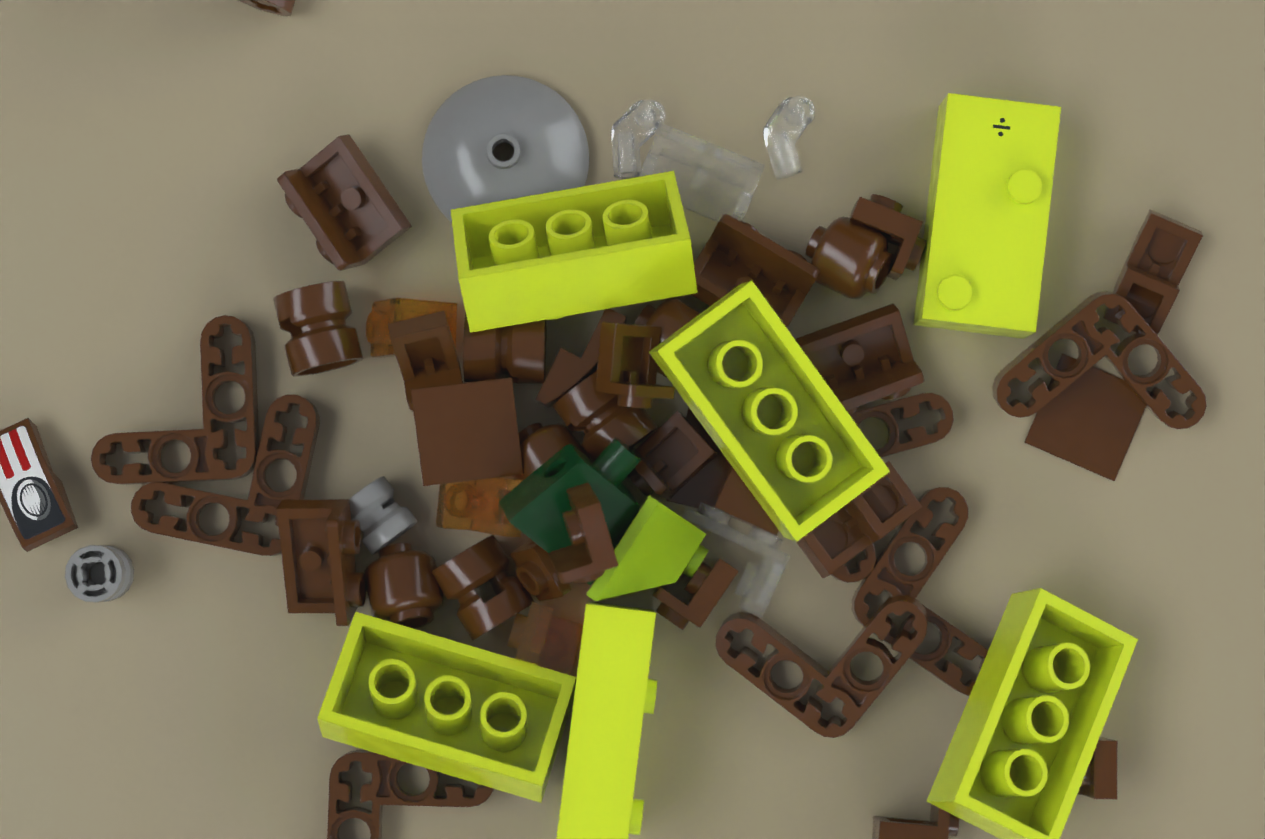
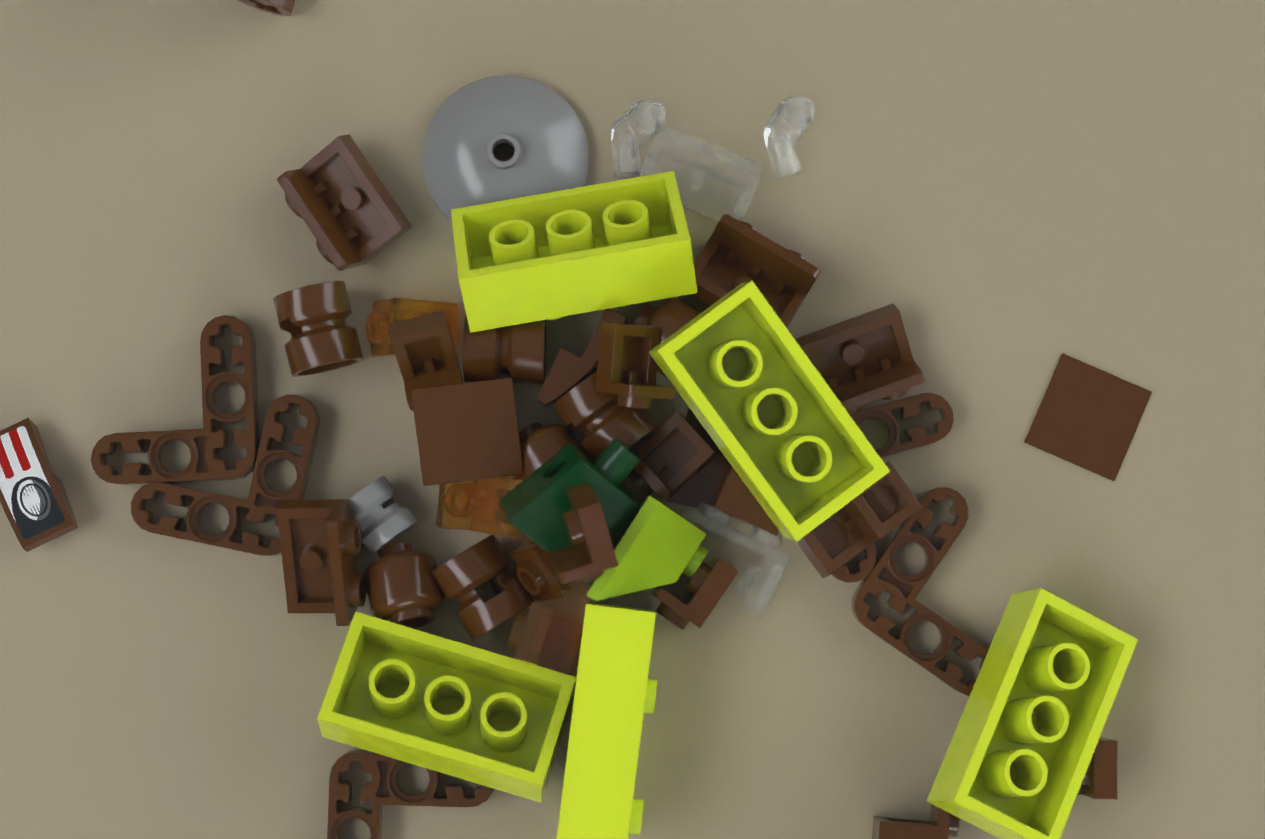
(109, 572): light grey wheel -> none
(839, 680): reddish brown beam -> none
(850, 257): reddish brown head -> none
(901, 230): reddish brown bracket -> none
(987, 216): neon yellow brick -> none
(1092, 347): reddish brown beam -> none
(1155, 268): reddish brown slope -> none

